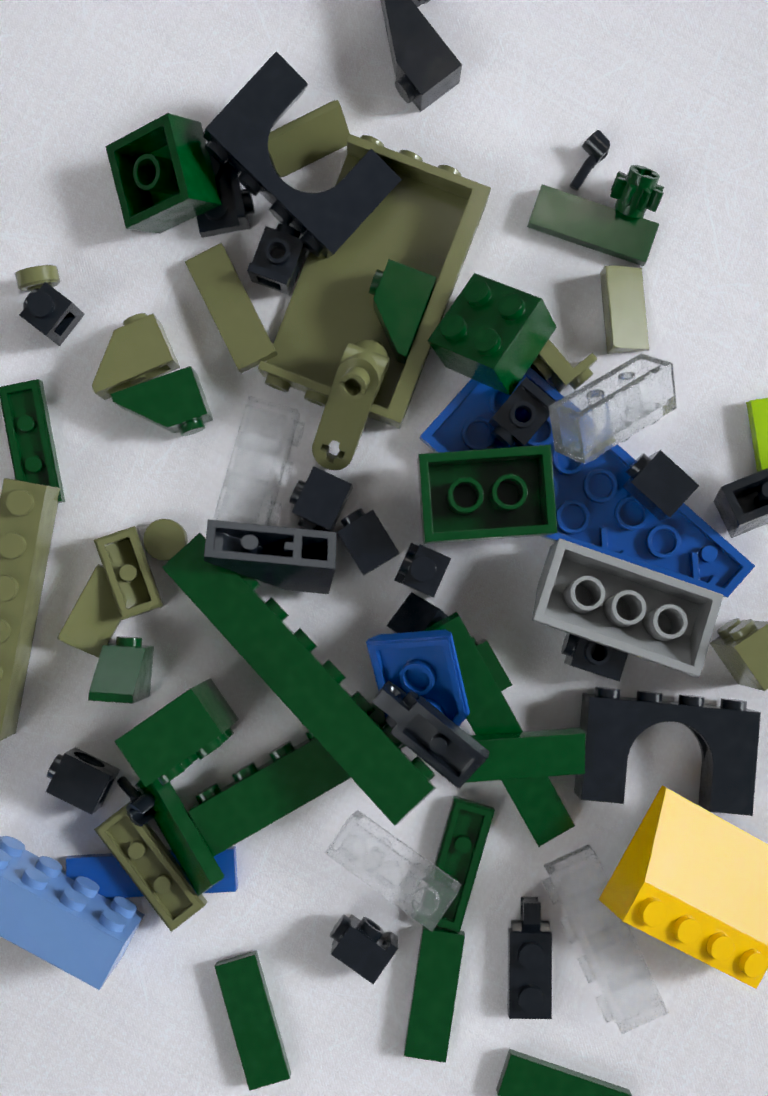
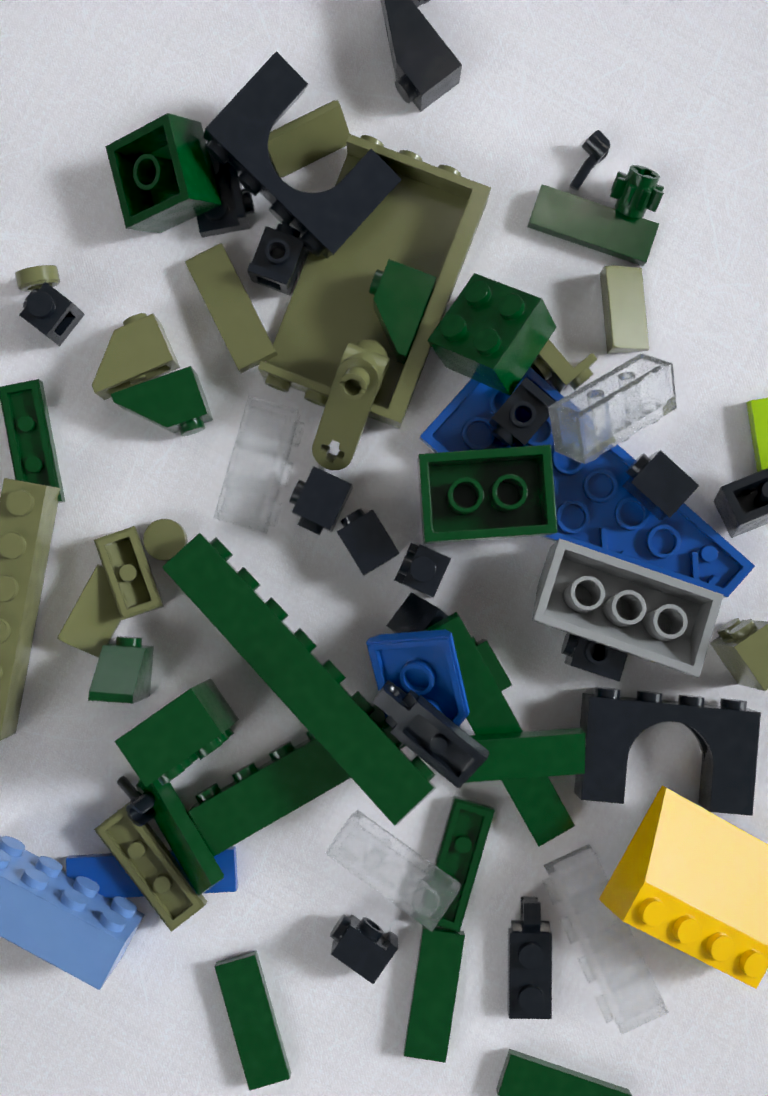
(81, 779): black brick -> none
(274, 554): black slope -> none

